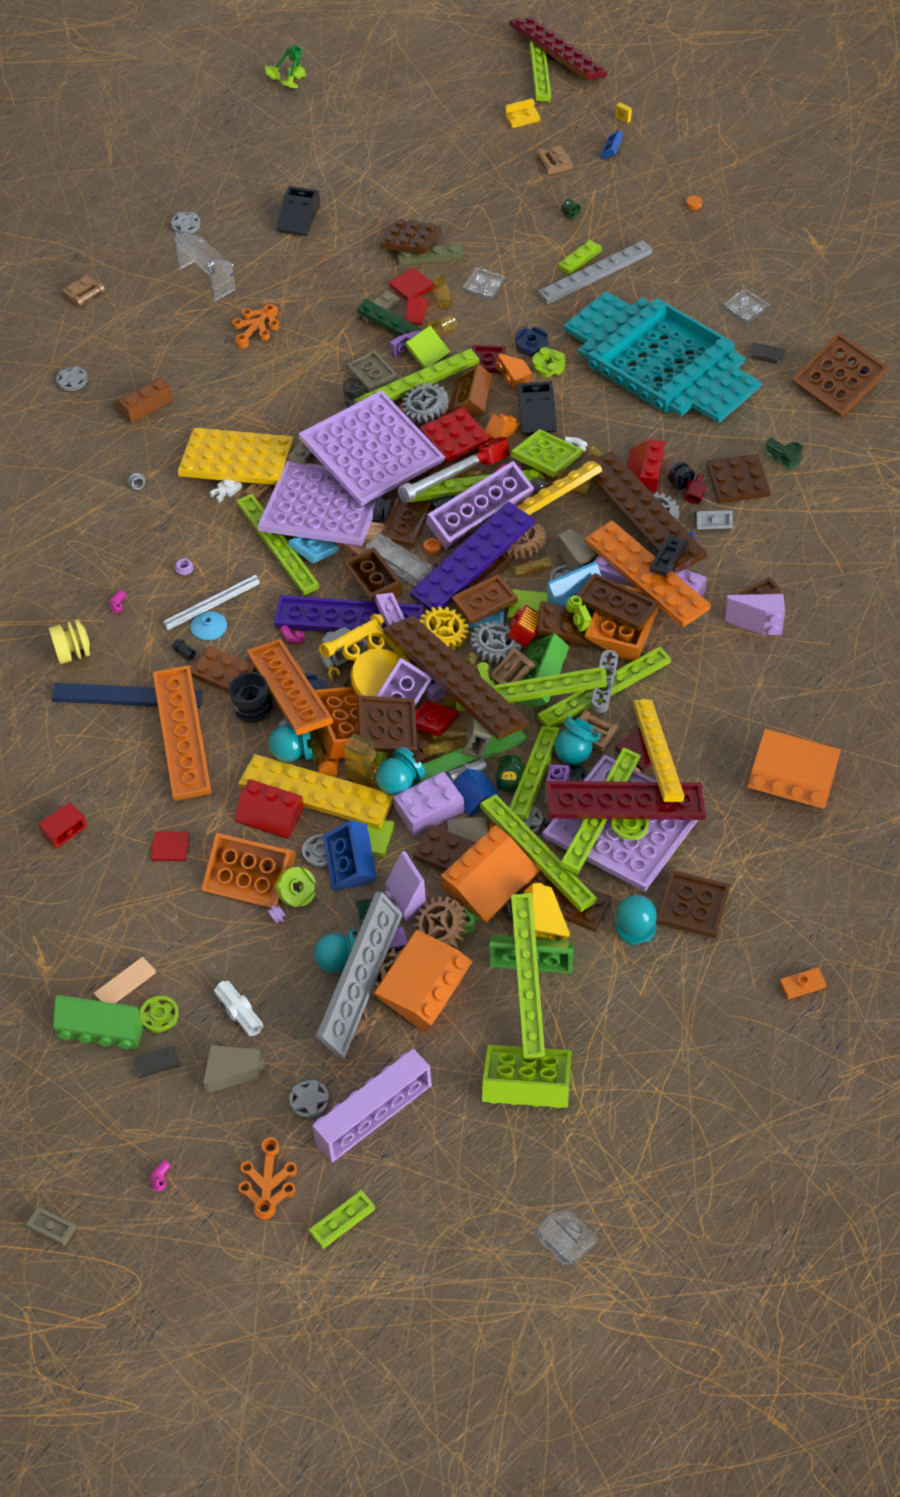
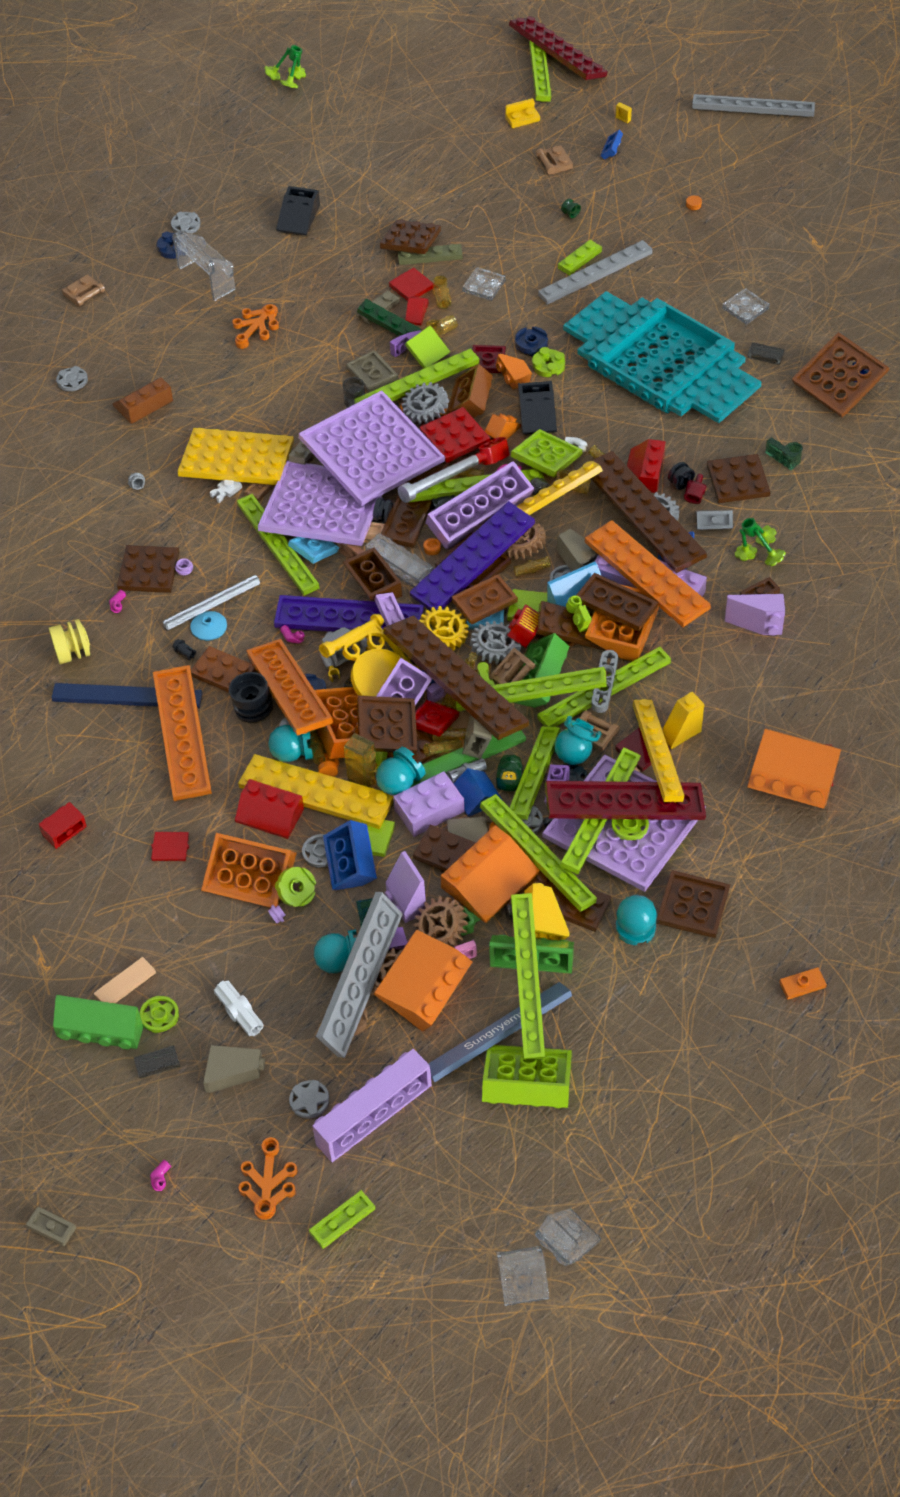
(148, 569): none -> reddish brown plate
(164, 245): none -> dark blue plate
(468, 949): none -> bright pink tile
(493, 1034): none -> sand blue tile
(522, 1275): none -> clear slope
(668, 555): black plate -> none
(684, 720): none -> yellow slope
(753, 105): none -> light grey plate
(764, 537): none -> lime plant

